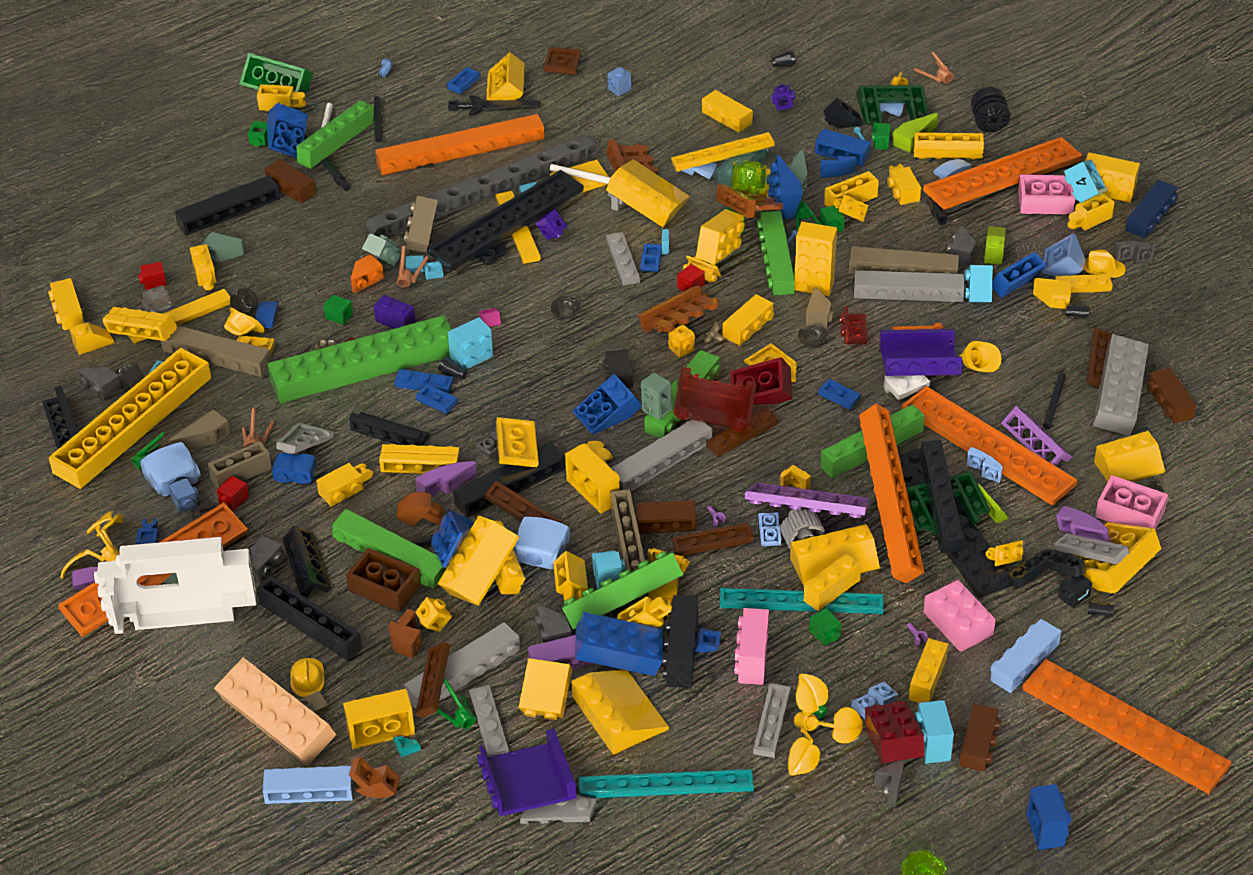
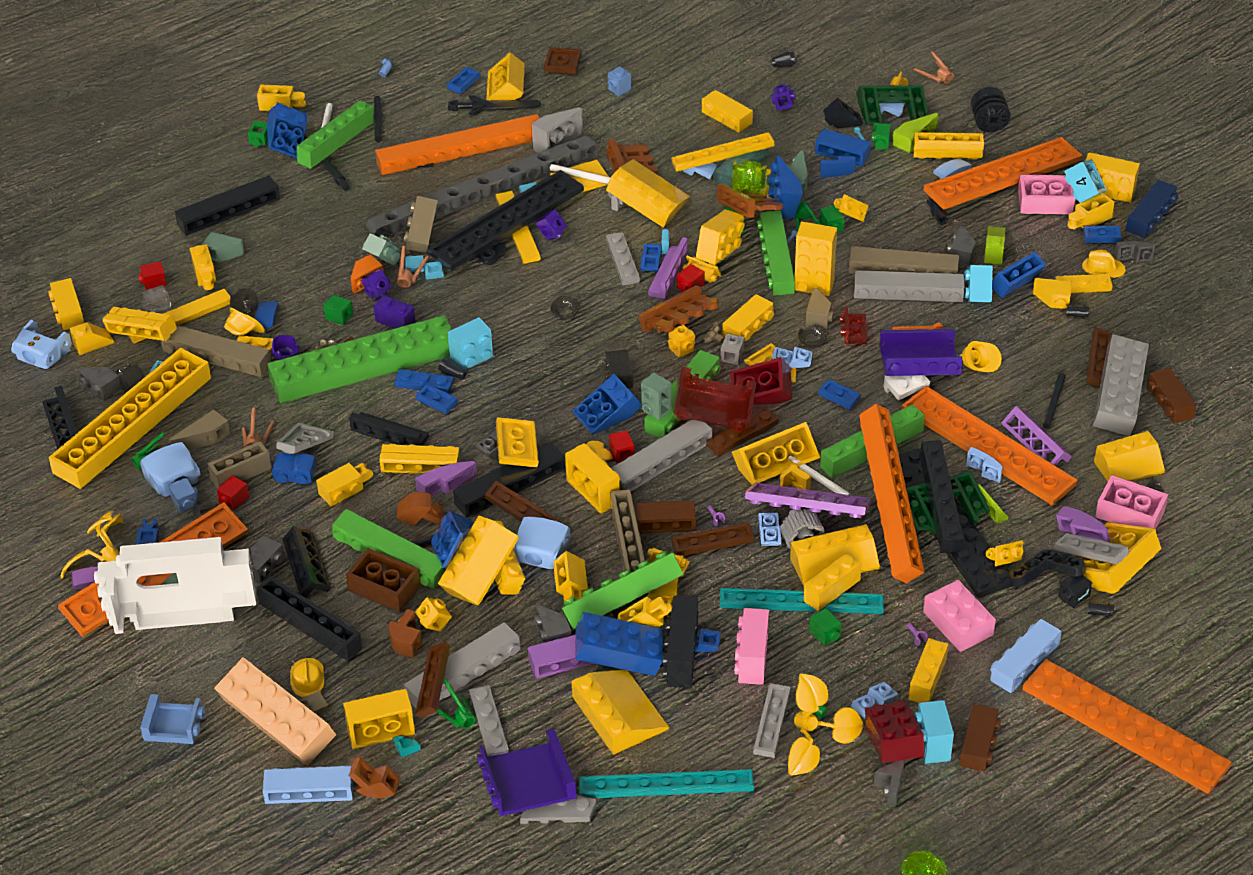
(39, 349): none -> light blue piece
(171, 721): none -> medium blue panel
(270, 72): green slope -> none
(284, 347): none -> dark purple hair
(291, 181): reddish brown brick -> none
(376, 284): none -> dark purple brick
(490, 317): dark pink slope -> none
(545, 689): yellow brick -> none
(557, 129): none -> light grey slope
(607, 566): medium azure brick -> none
(621, 446): none -> red brick
(669, 269): none -> medium lavender fence
(732, 349): none -> light grey brick
(770, 455): none -> yellow slope
(797, 359): none -> light blue slope
(820, 478): none -> white bar
(861, 187): yellow brick -> none
(903, 184): yellow brick -> none
(1048, 816): blue brick -> none
(1064, 257): medium blue slope -> none
(1102, 234): none -> blue plate

